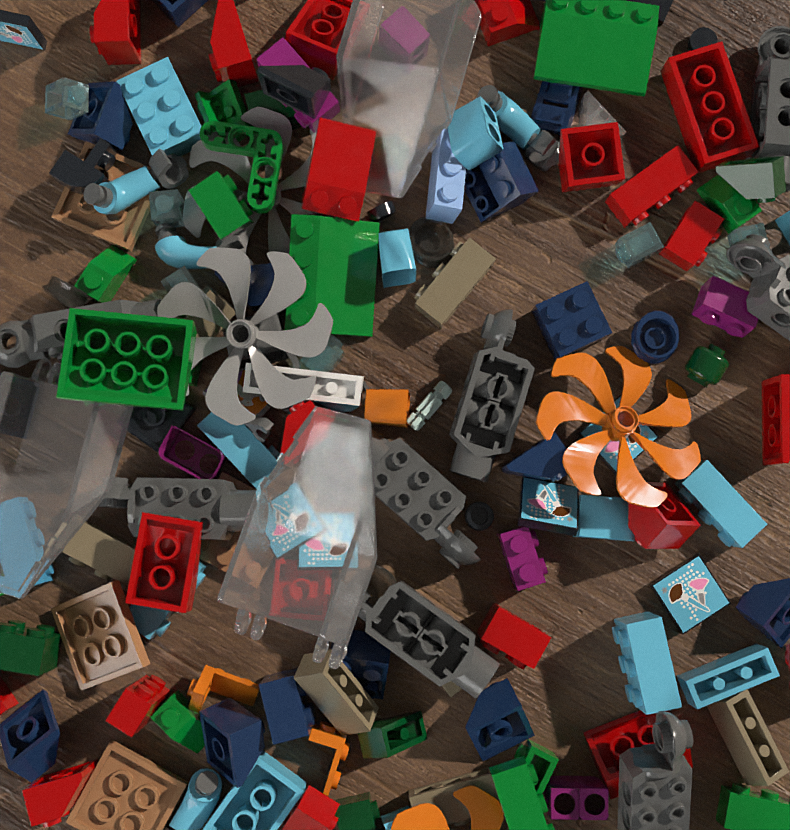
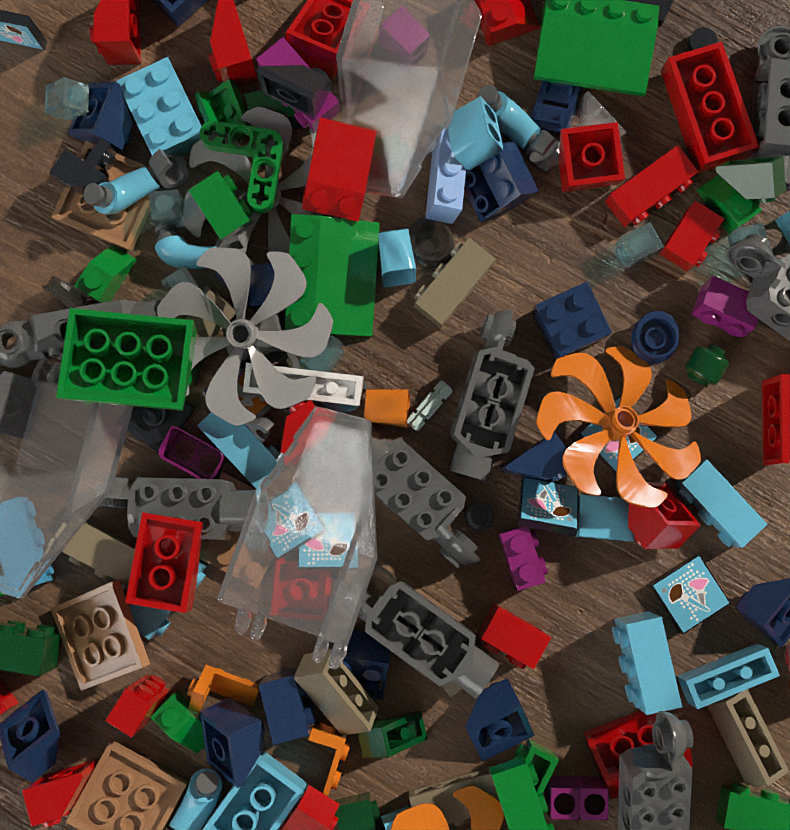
(381, 212): black tile -> none

